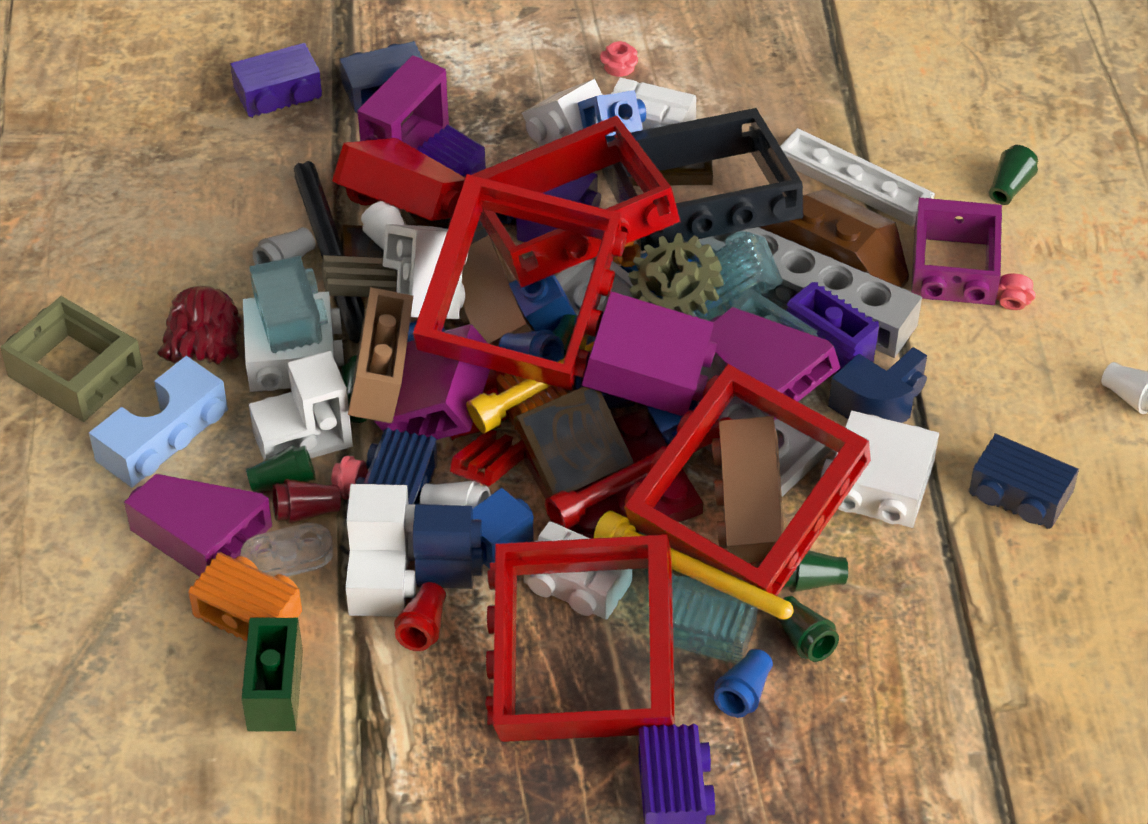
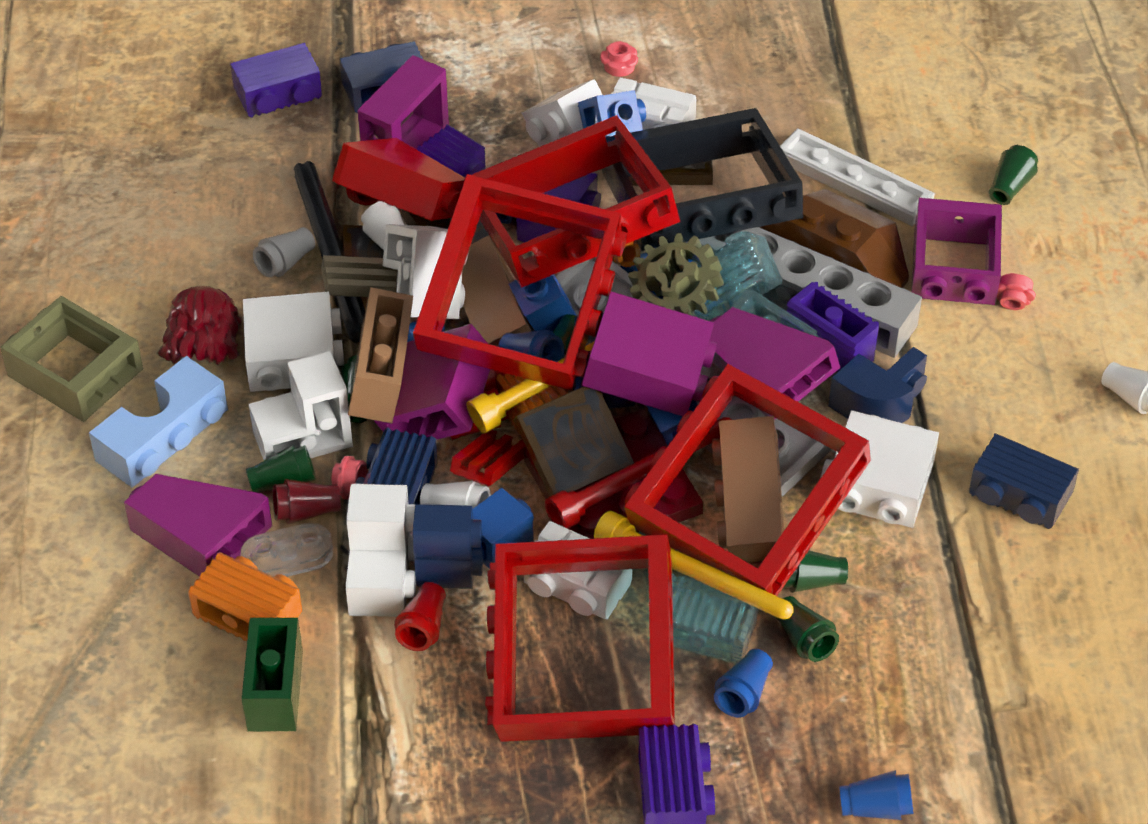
(287, 303): clear light blue brick -> none
(878, 797): none -> blue cone

